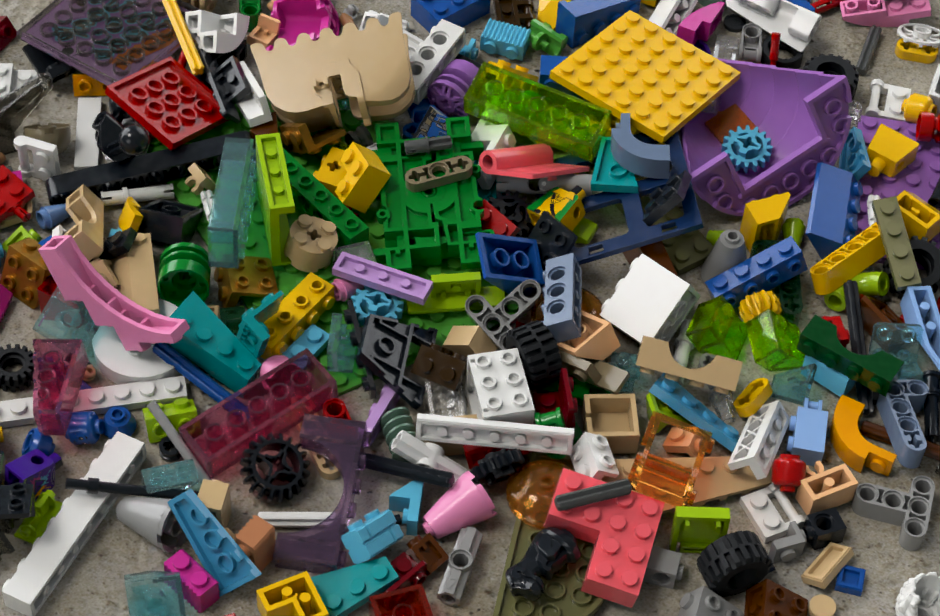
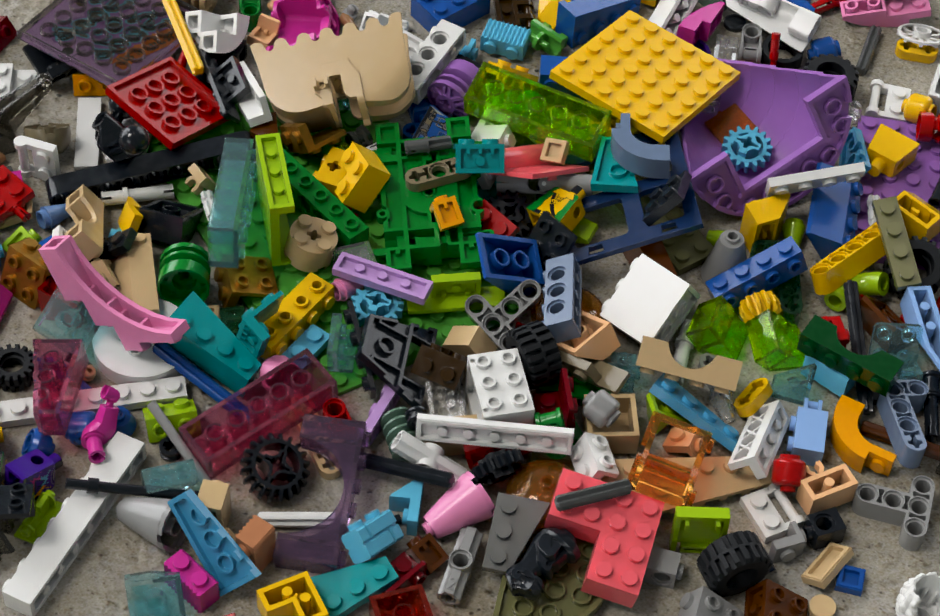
(103, 427): none -> dark pink arm
(411, 416): none -> black bush
(447, 212): none -> light orange bracket
(479, 157): none -> teal bracket
(511, 528): none -> dark grey wing
(555, 151): none -> tan tile
(601, 408): none -> light grey head
(813, 179): none -> white wing
(824, 45): none -> blue head

